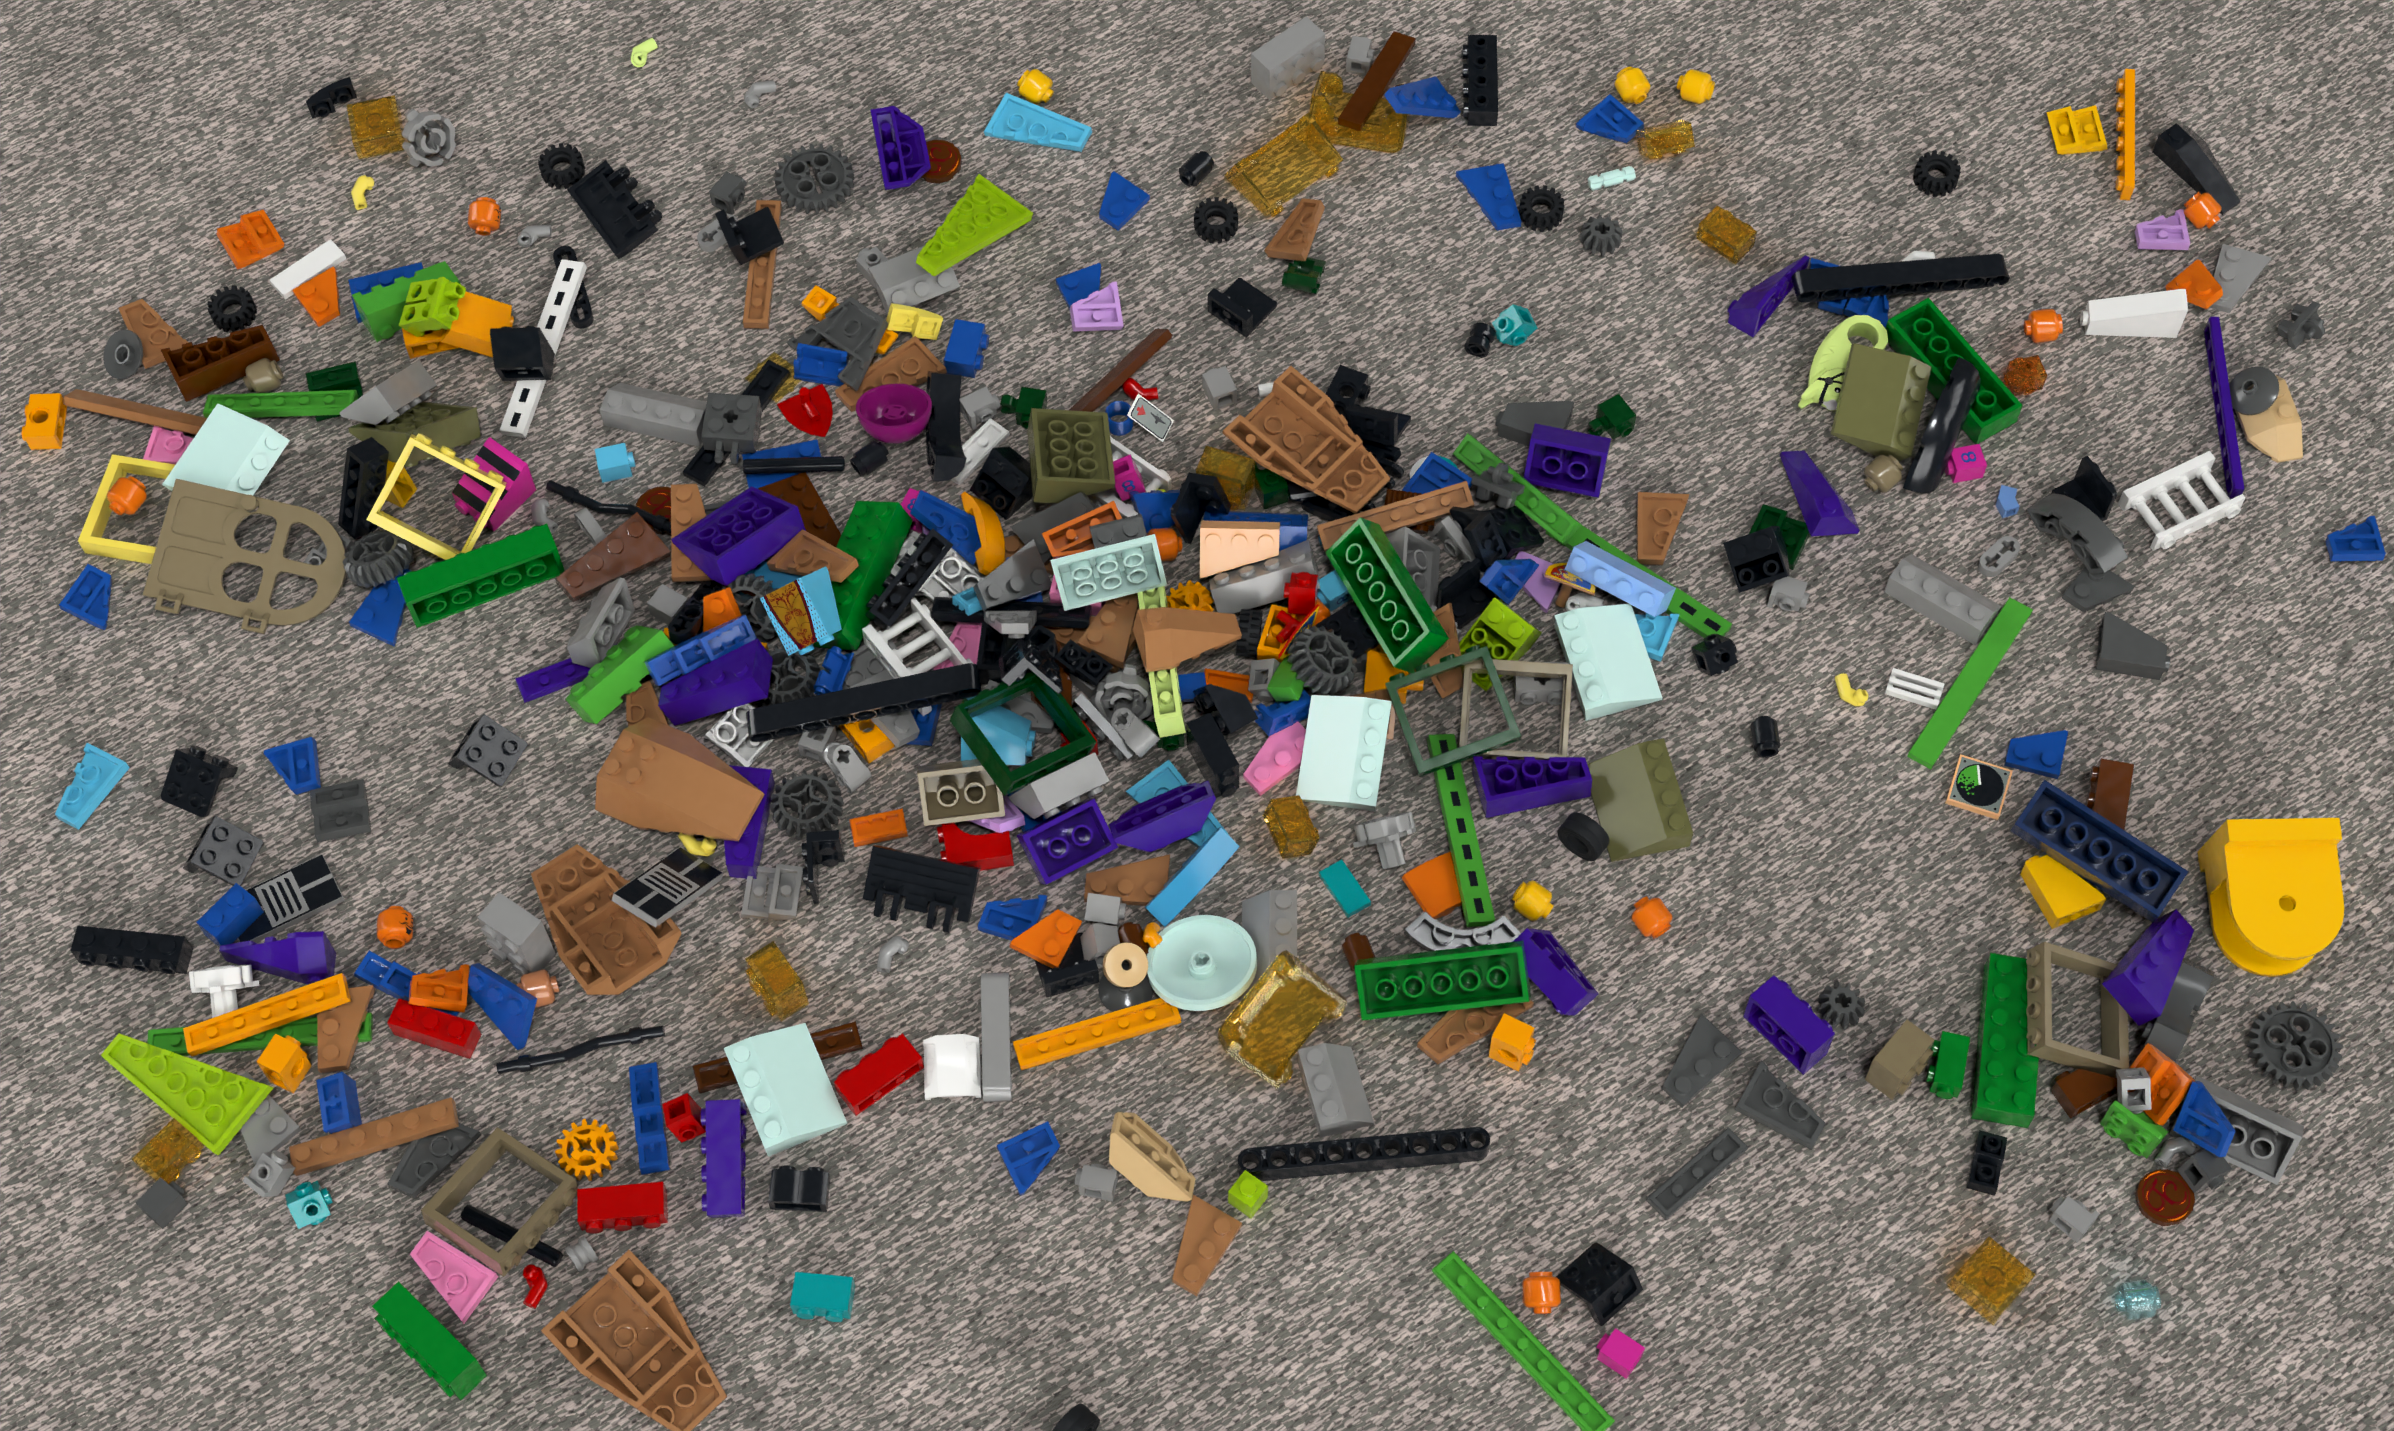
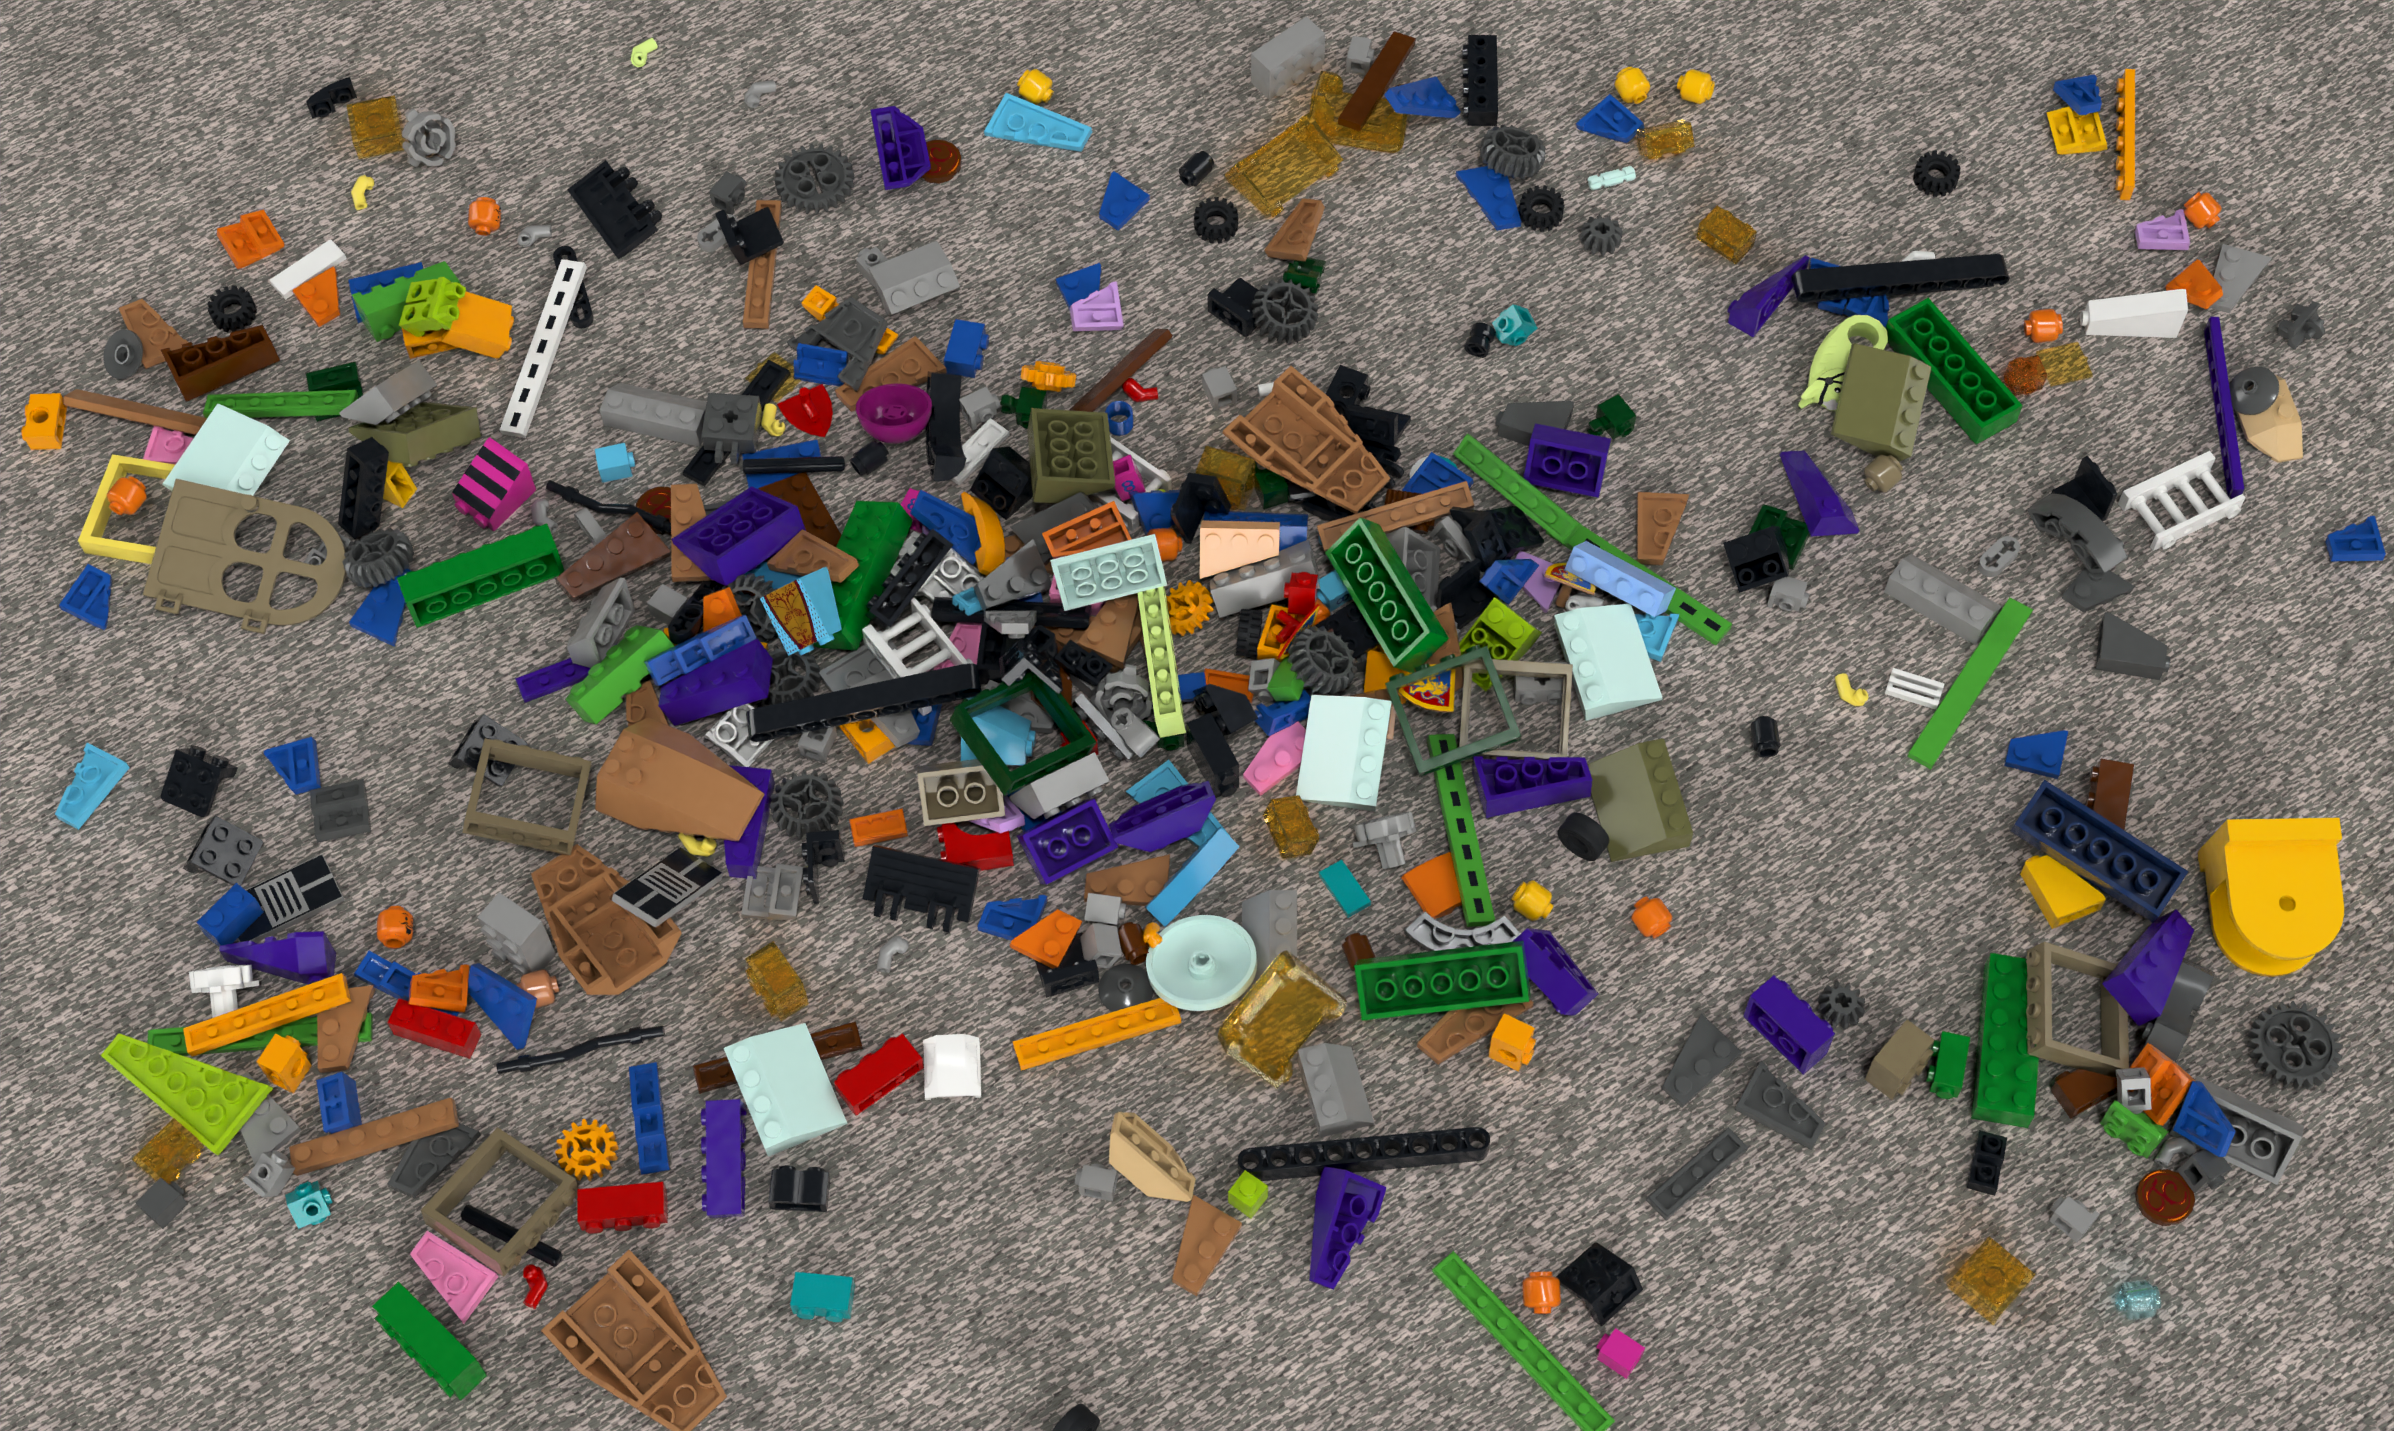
(131, 950): black brick -> none
(263, 376): dark tan head -> none
(416, 536): light yellow window -> none
(519, 831): none -> dark tan window
(521, 354): black slope -> none
(565, 176): black tyre -> none
(581, 1254): light grey wheel -> none
(683, 1117): red brick -> none
(769, 422): none -> light yellow arm
(838, 668): blue hinge -> none
(849, 768): light grey piece -> none
(914, 320): light yellow slope -> none
(971, 225): lime wing -> none
(996, 1037): light grey beam -> none
(1028, 1155): blue wing -> none
(1048, 376): none -> light orange gear
(1118, 531): dark grey brick -> none
(1137, 965): tan piece -> none
(1150, 417): light grey sticker -> none
(1176, 634): medium nougat wedge -> none
(1298, 307): none -> dark grey gear
(1341, 1212): none -> dark purple wedge
(1432, 693): none -> shield
(1498, 481): dark grey hips -> none
(1512, 151): none -> dark grey gear
(1715, 654): black brick -> none
(1944, 428): black brick -> none
(1966, 463): dark pink brick -> none
(1979, 787): tile -> none
(2006, 501): medium blue piece -> none
(2064, 364): none -> clear yellow piece
(2080, 94): none -> blue wing
(2194, 163): black wedge -> none

